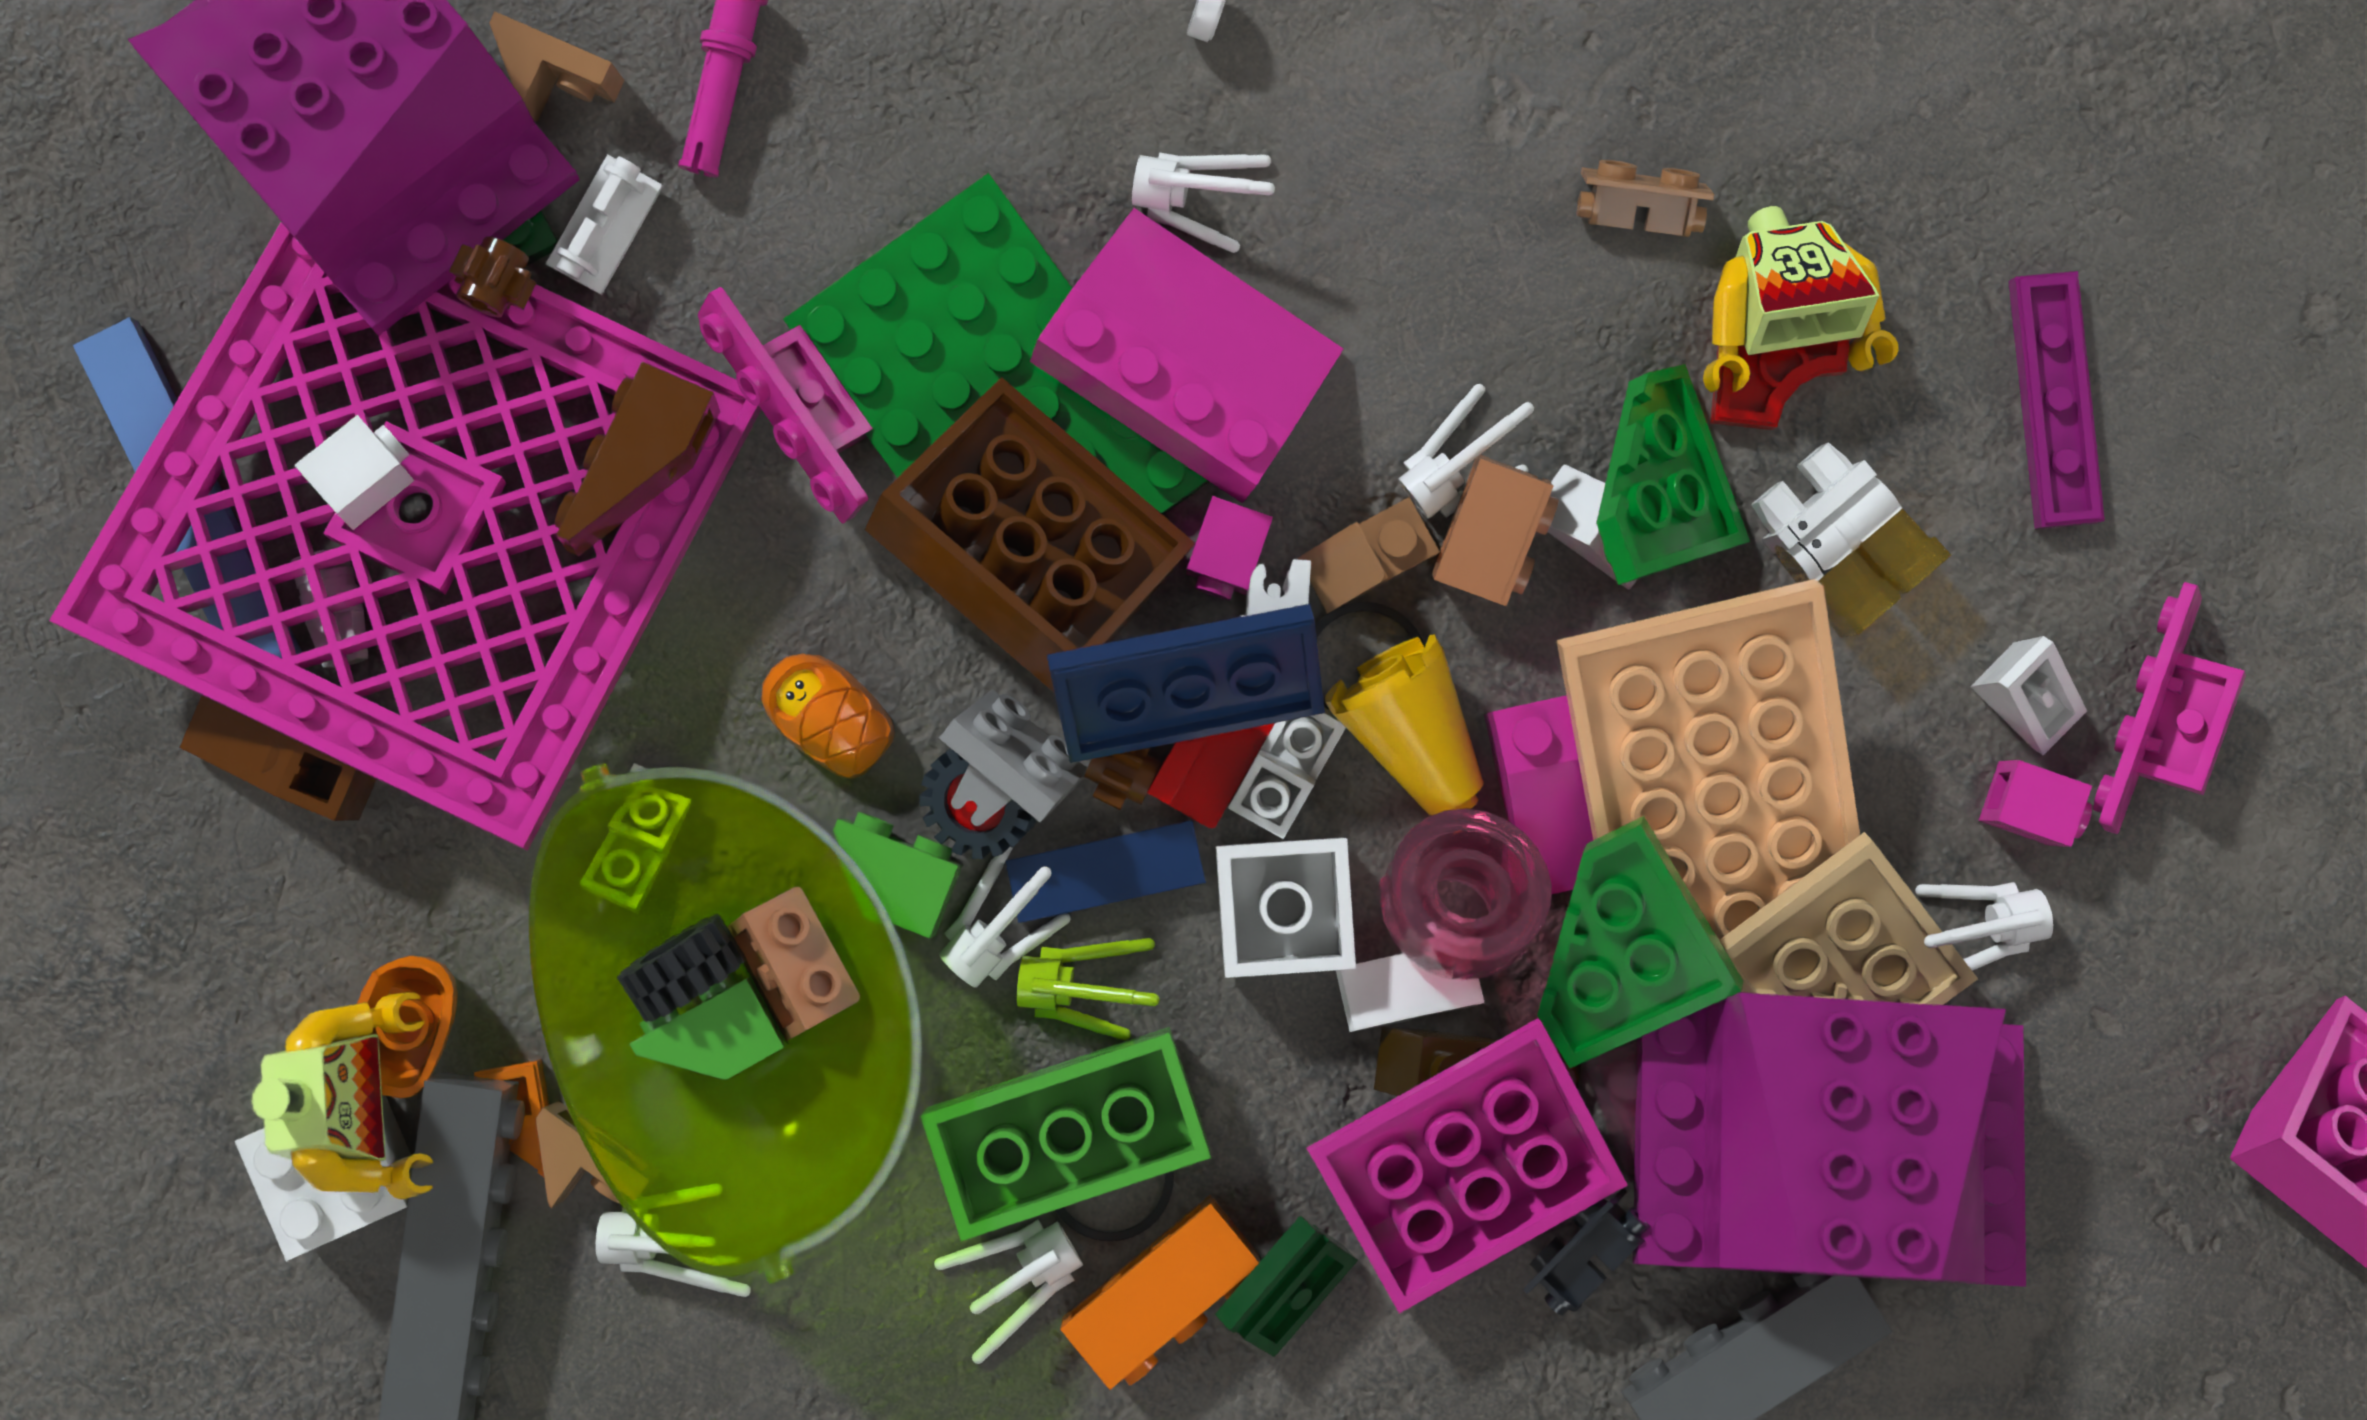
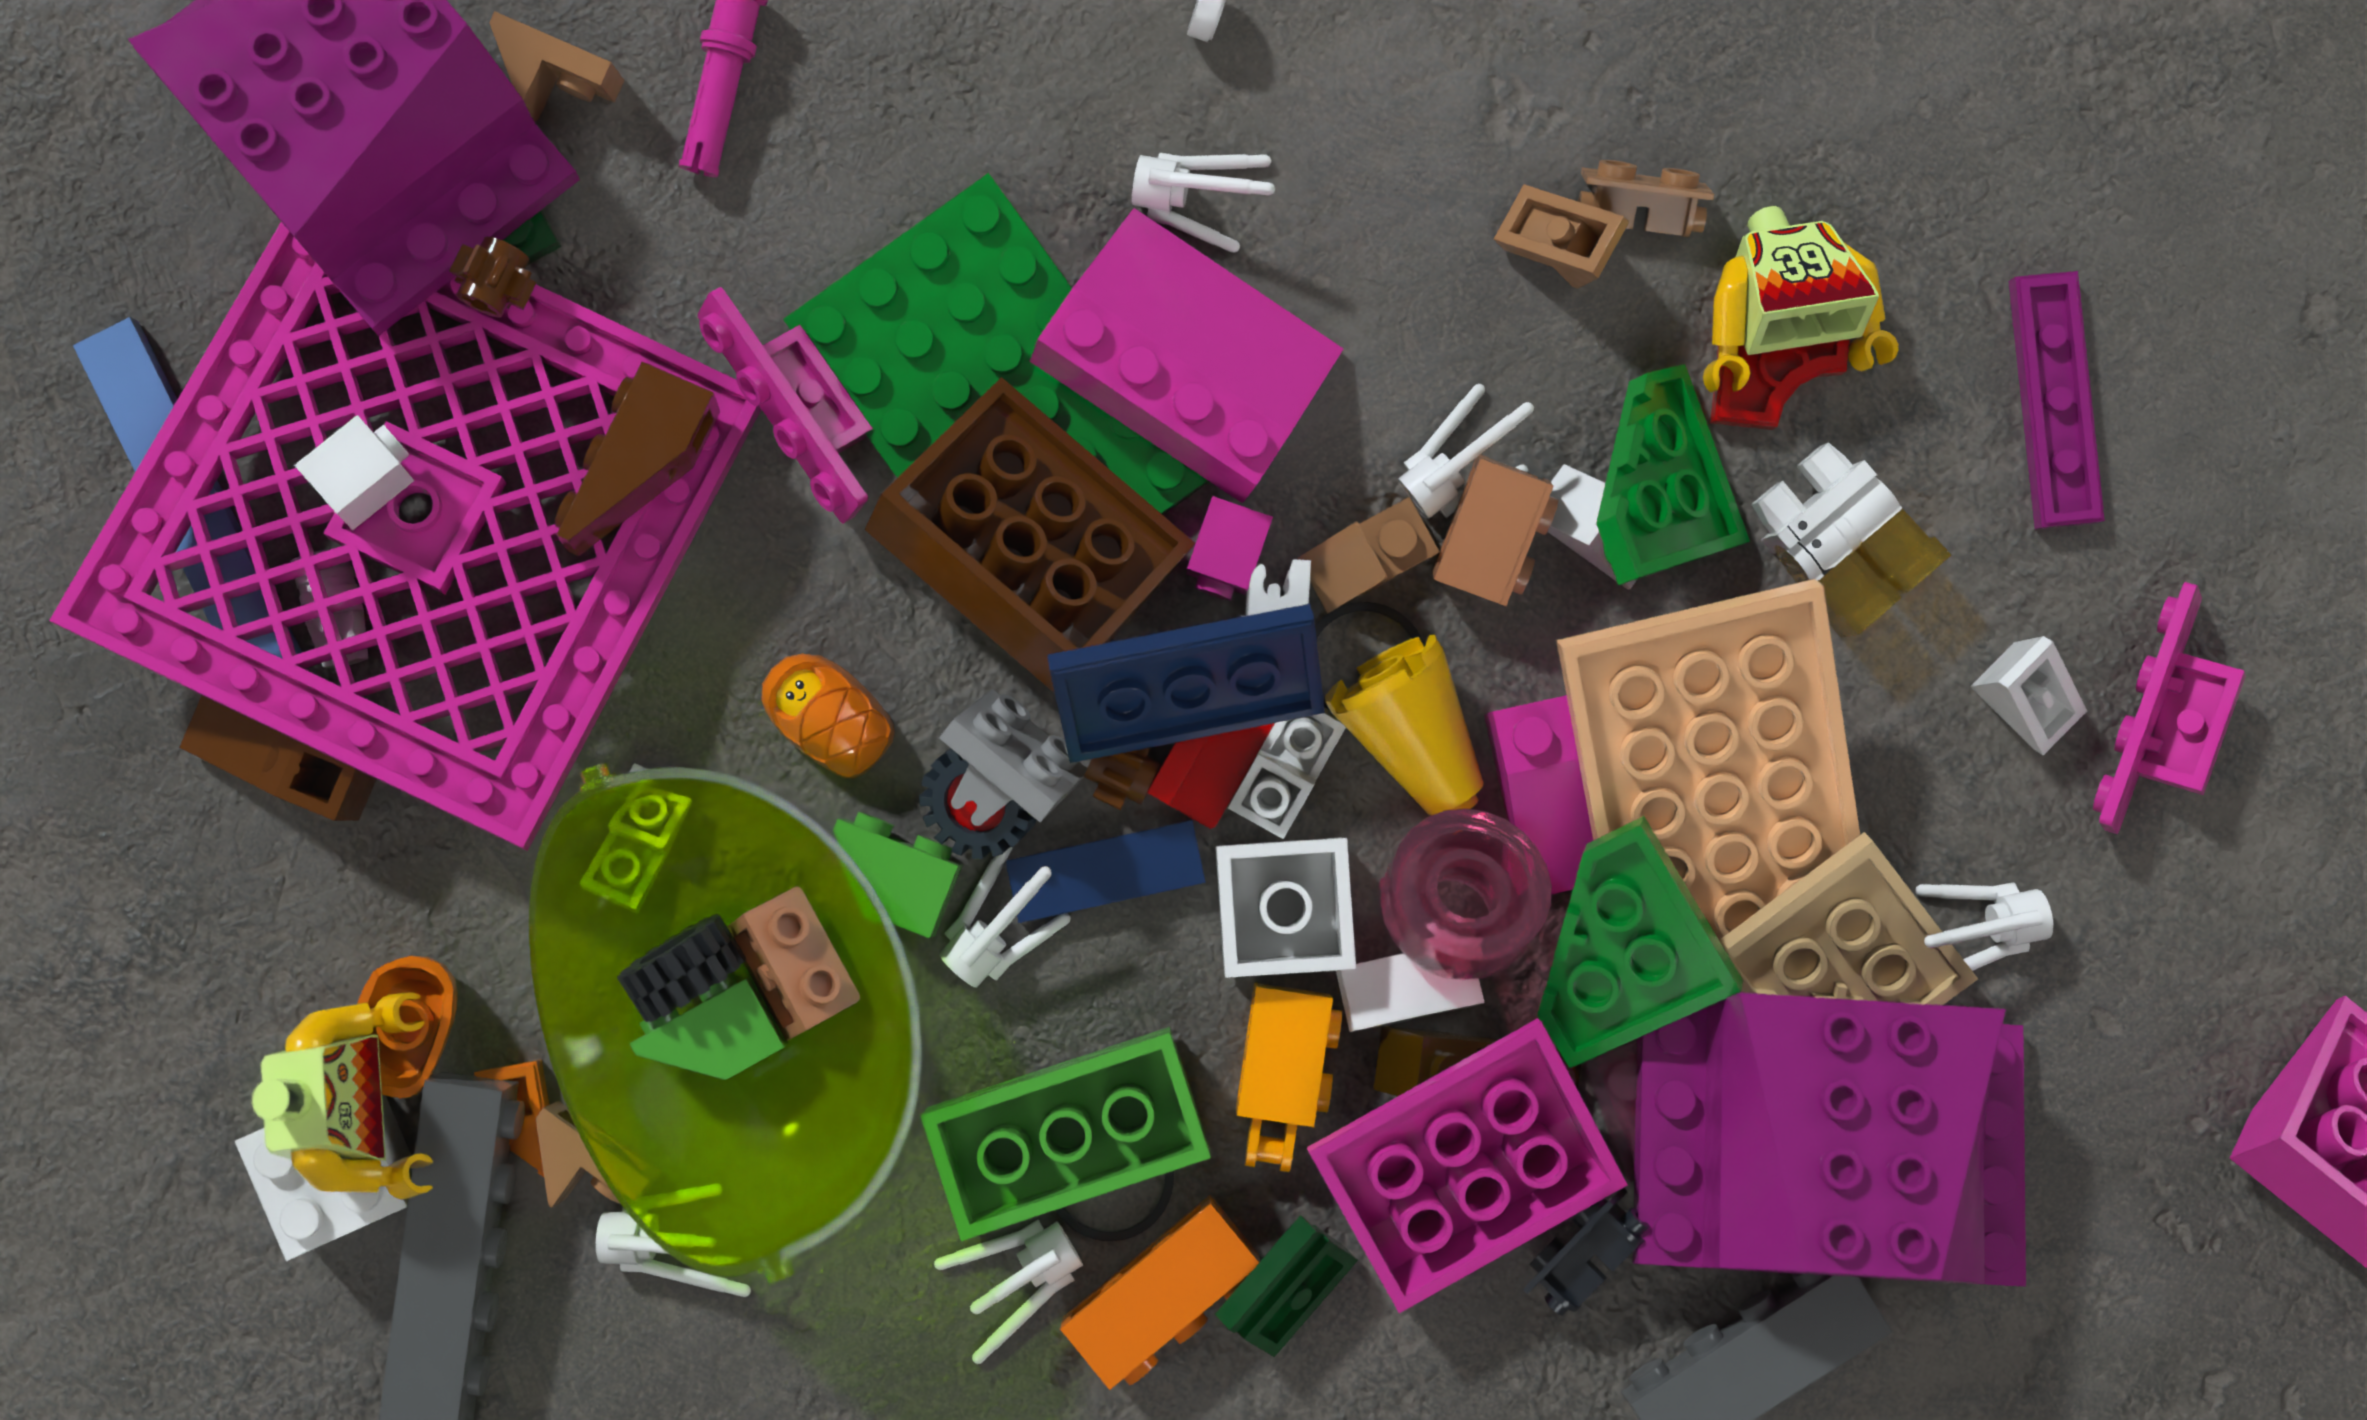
(604, 224): white hinge -> none
(1048, 984): lime plant -> none
(1284, 1067): none -> light orange brick
(1561, 234): none -> medium nougat slope
(2037, 804): dark pink brick -> none

